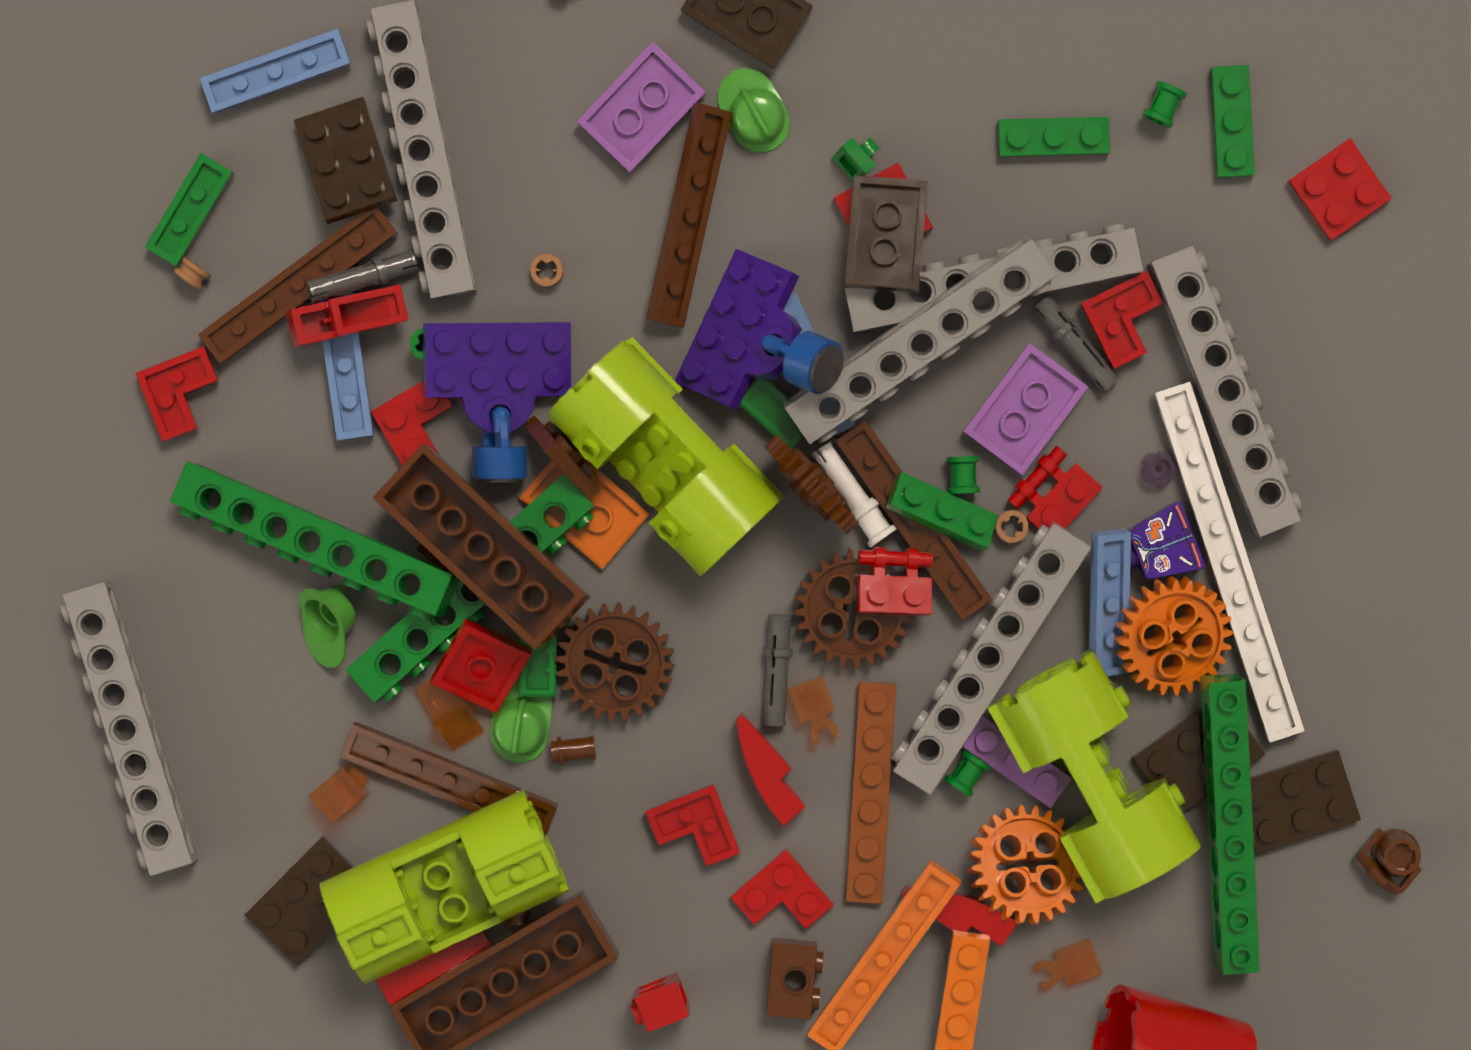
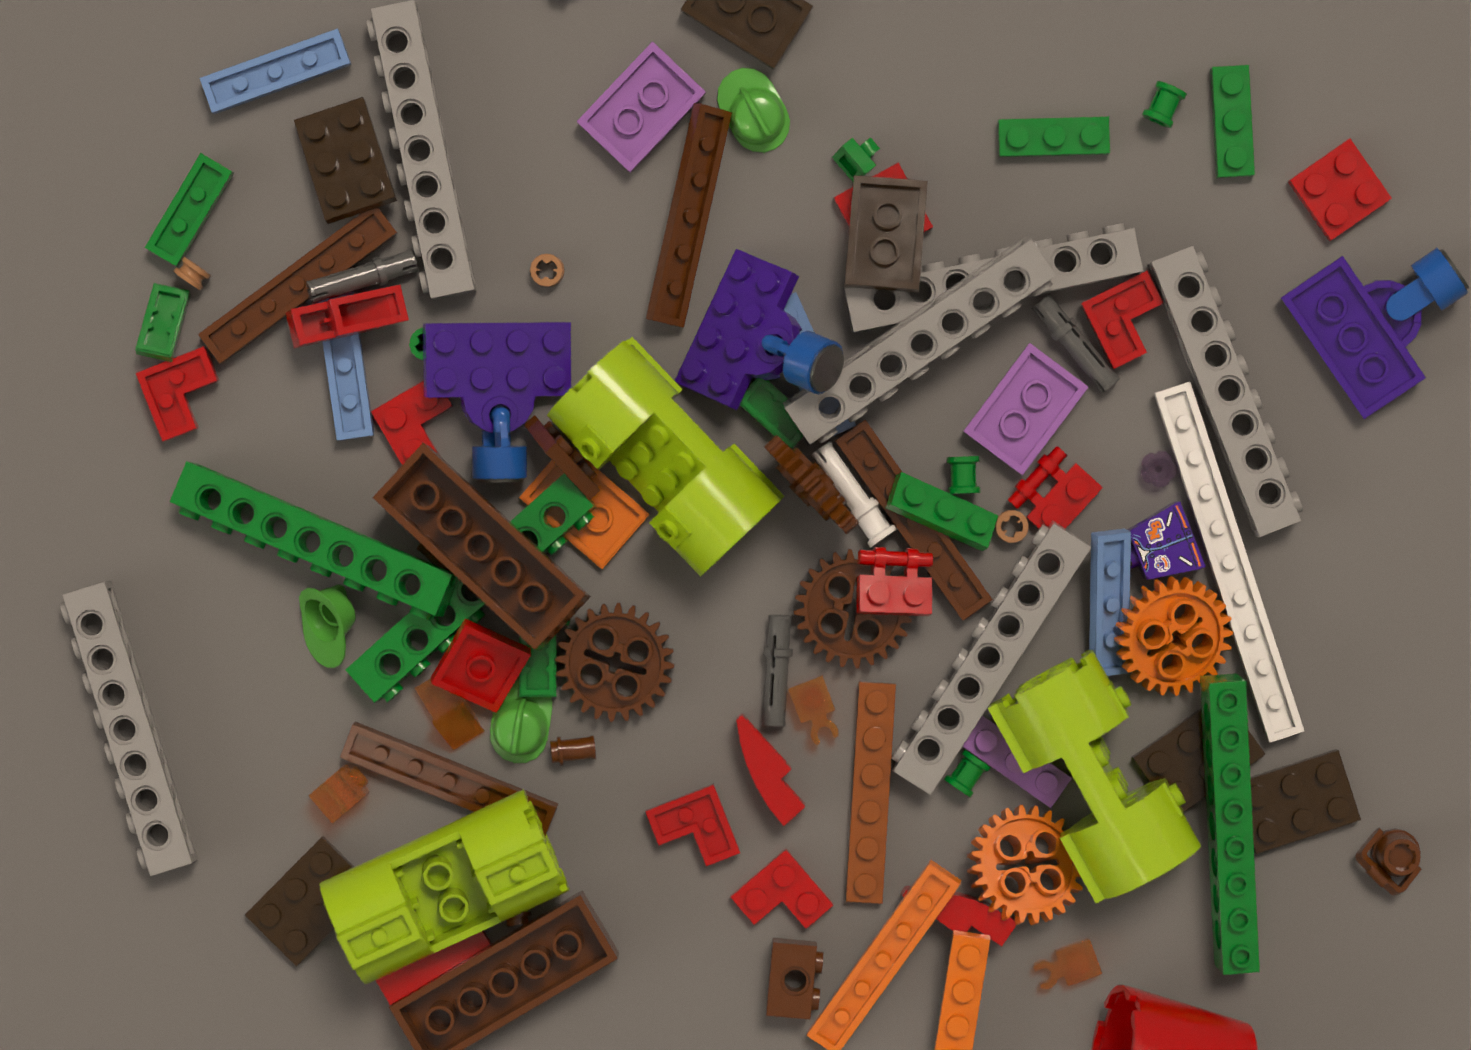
(162, 322): none -> green plate
(660, 1003): red brick -> none
(1367, 327): none -> dark purple plate

